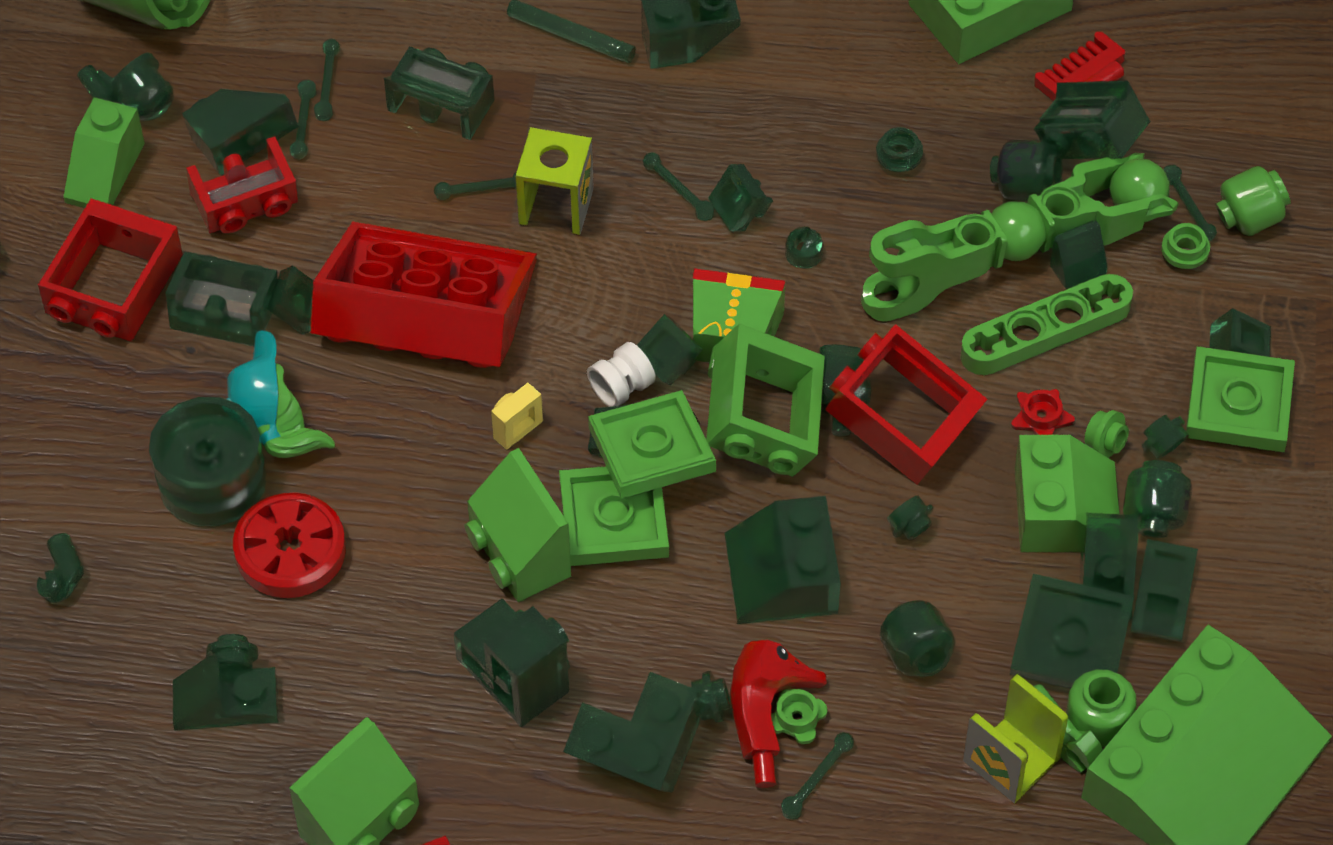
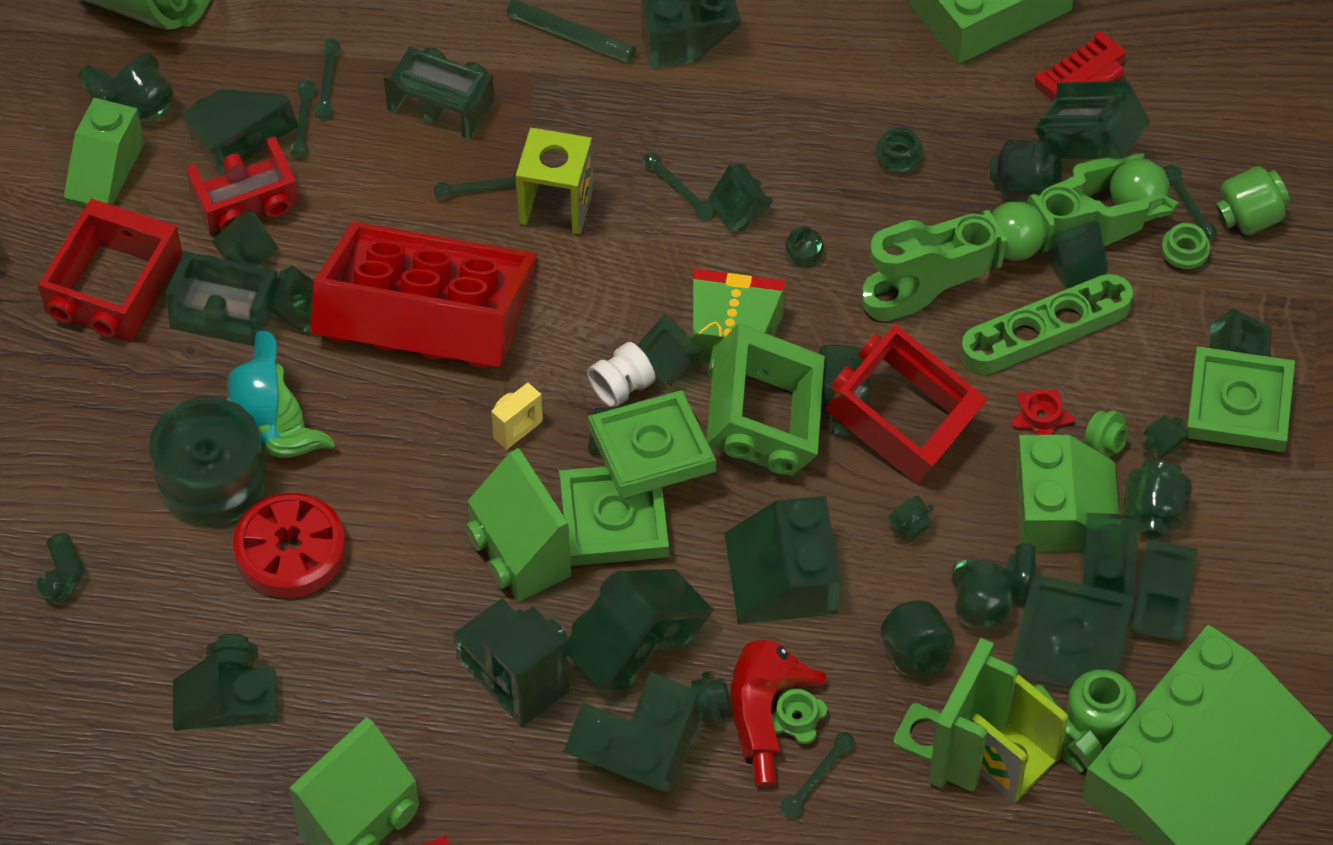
(245, 240): none -> clear green plate
(632, 621): none -> clear green brick
(959, 744): none -> bright green piece
(988, 588): none -> clear green piece

